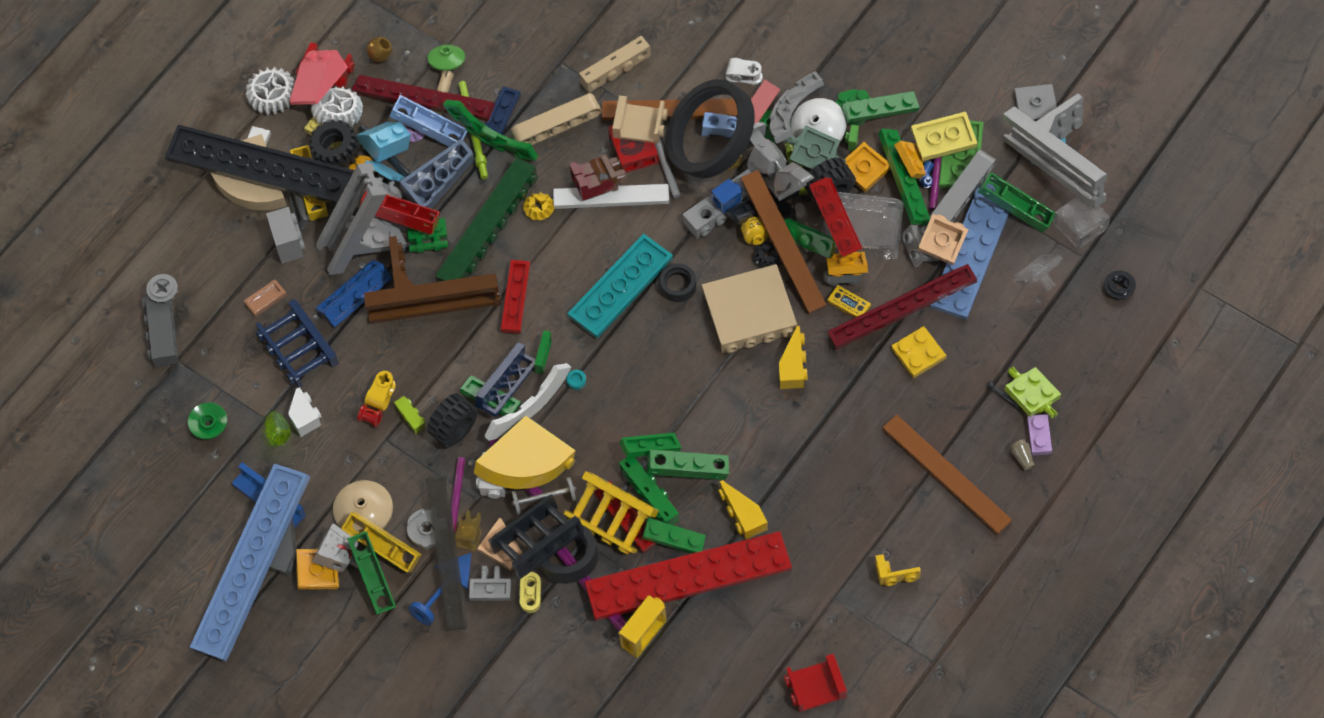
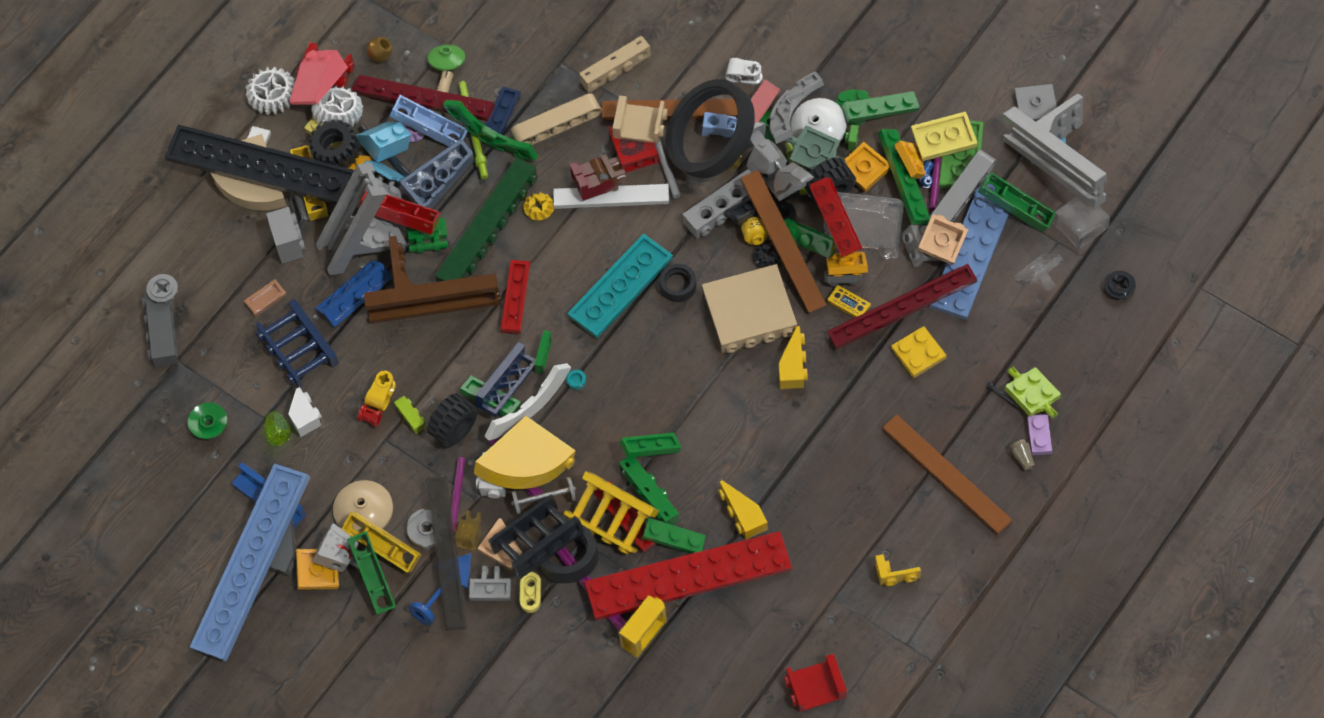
(687, 465): green piece -> none
(726, 195): blue brick -> none

